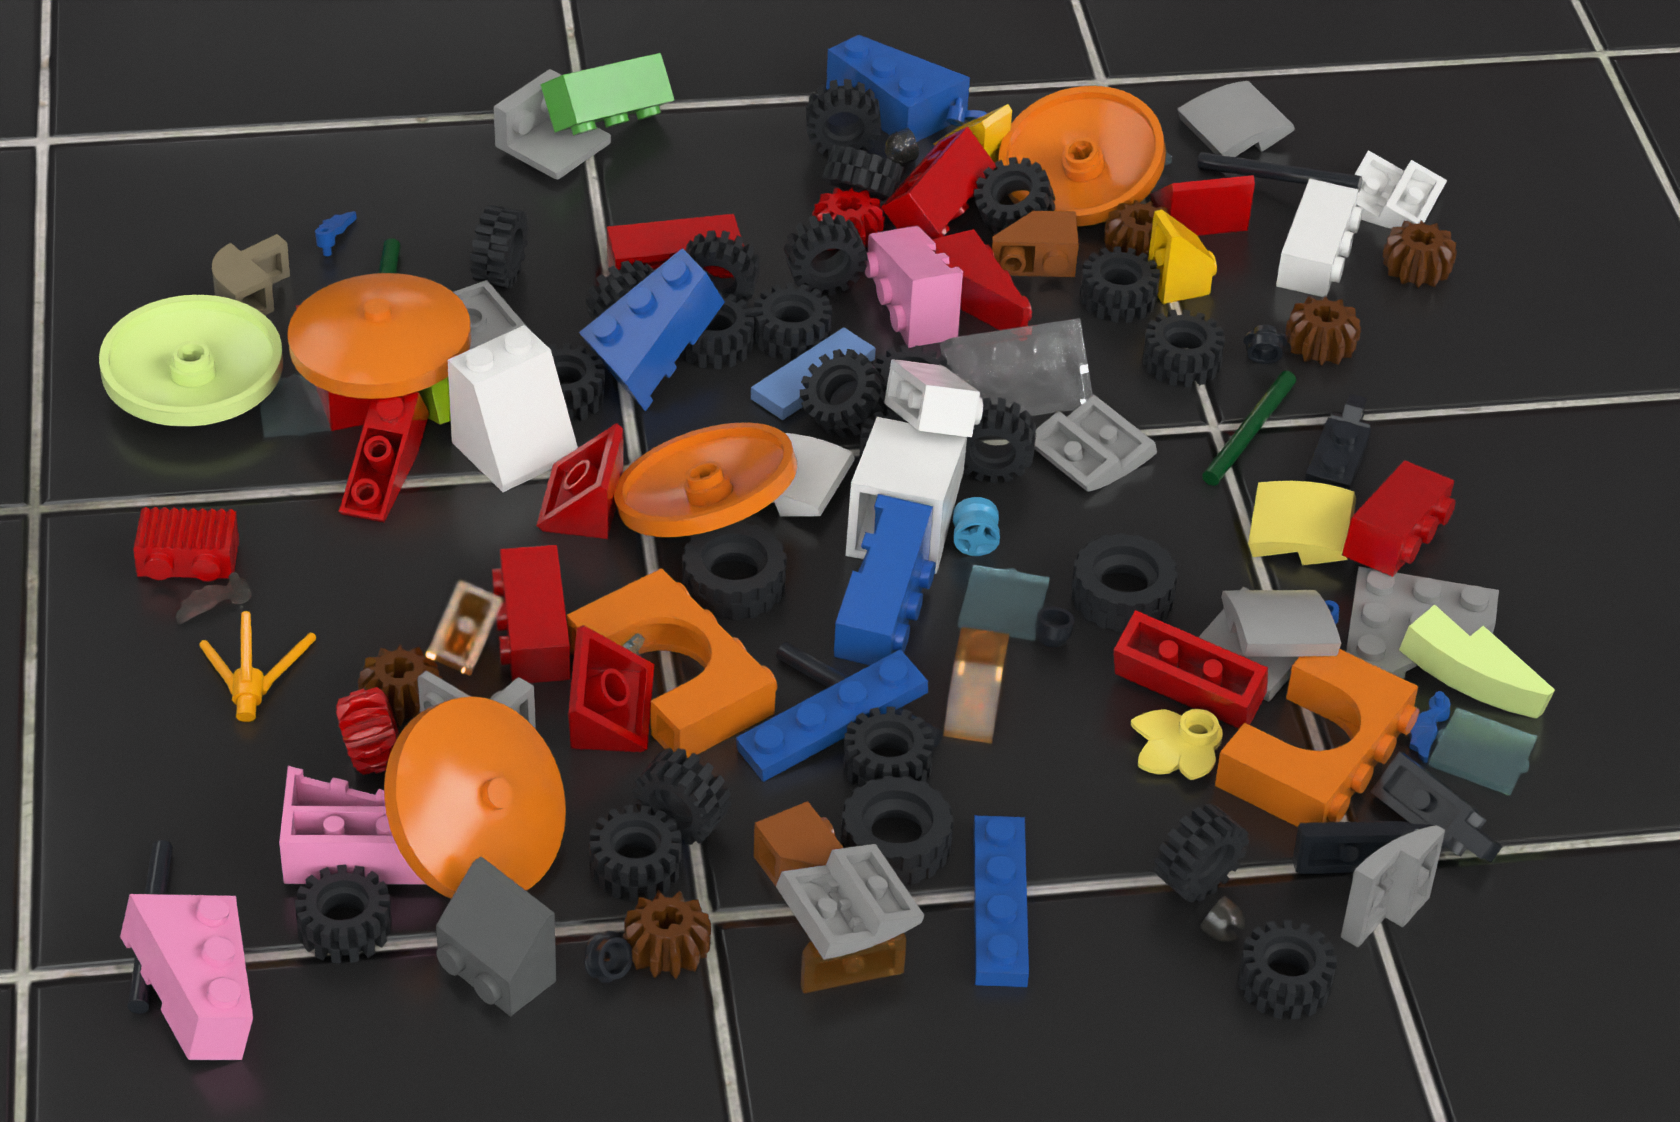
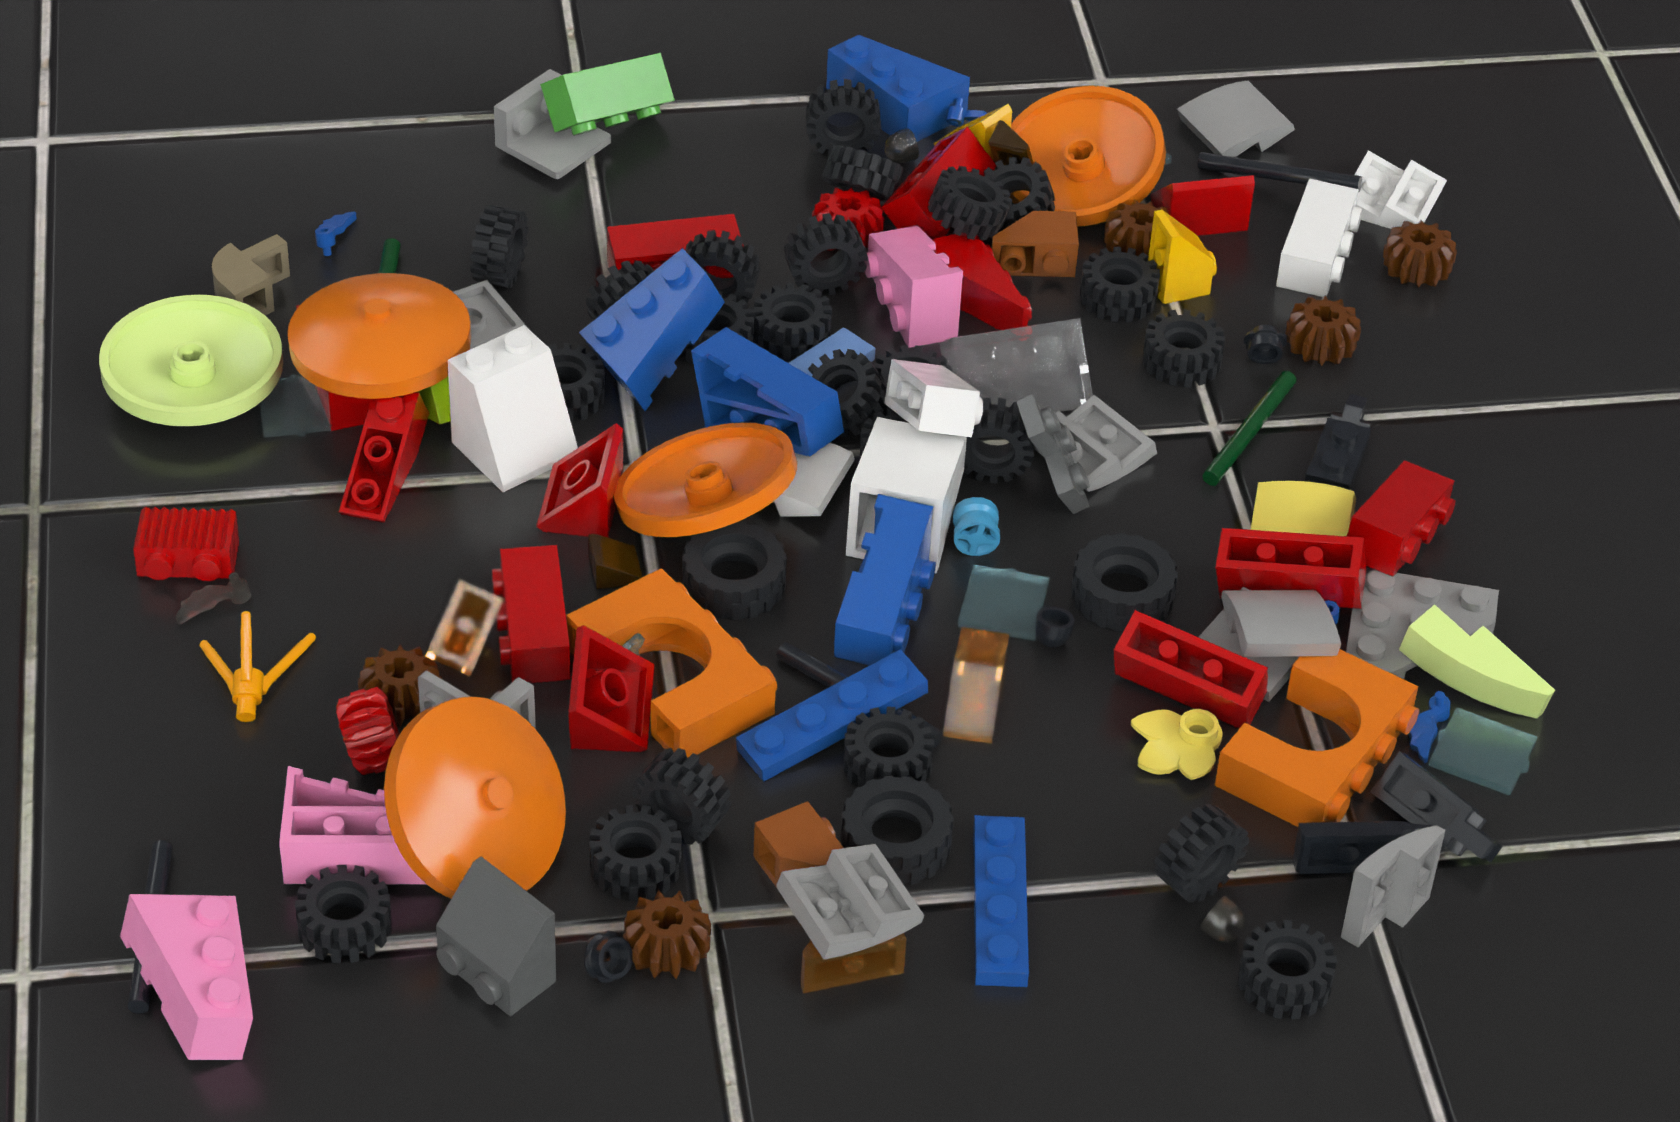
(612, 562): none -> dark brown slope
(754, 386): none -> blue wedge
(969, 203): none -> black tyre
(1006, 144): none -> dark brown slope
(1056, 446): none -> dark grey plate
(1293, 562): none -> red brick

